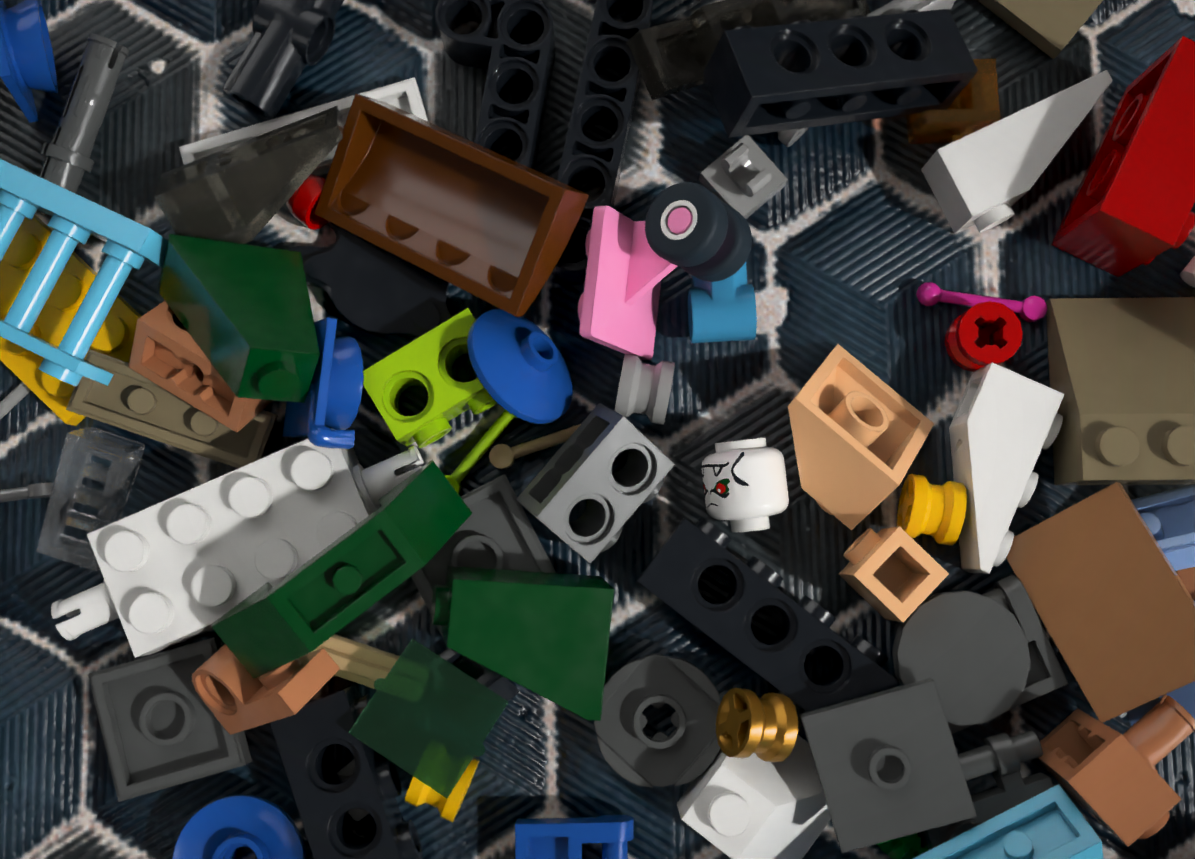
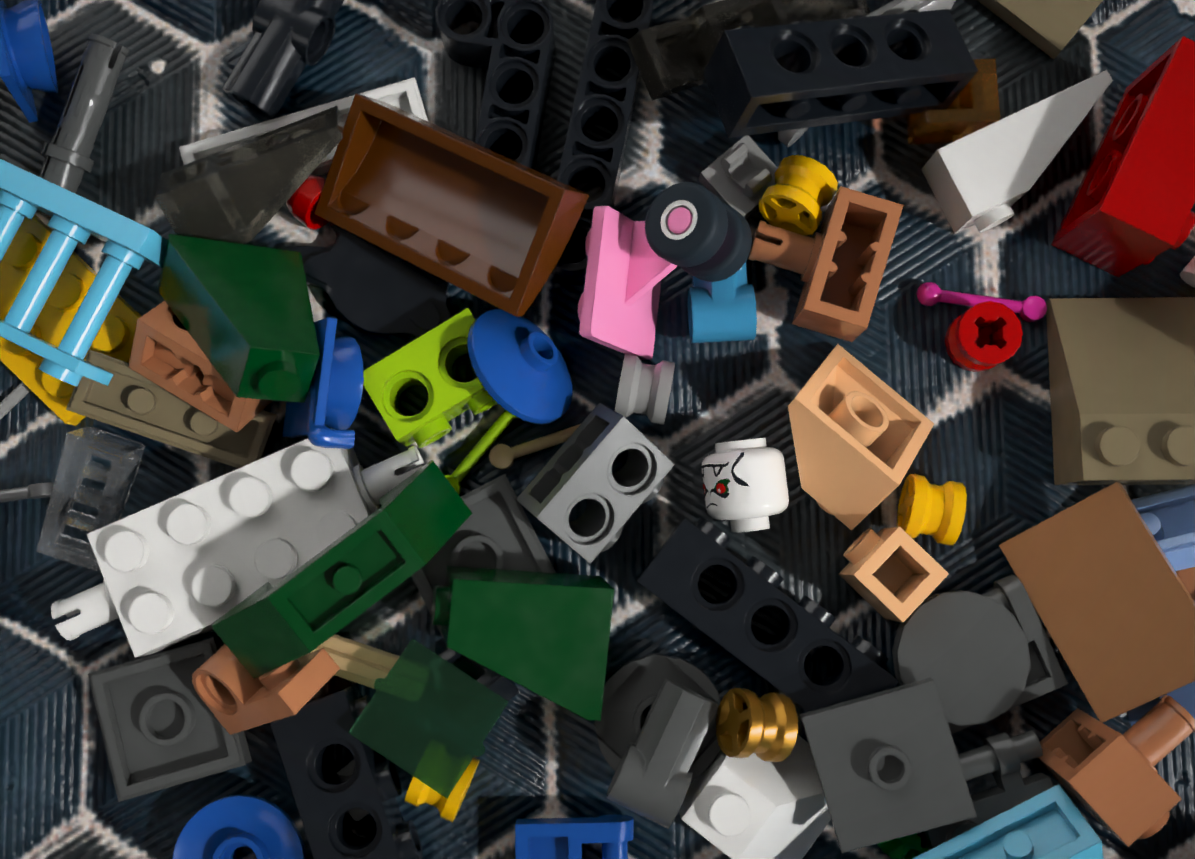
(657, 767): none -> dark grey piece
(799, 193): none -> yellow wheel
(837, 265): none -> nougat brick
(993, 452): white slope -> none

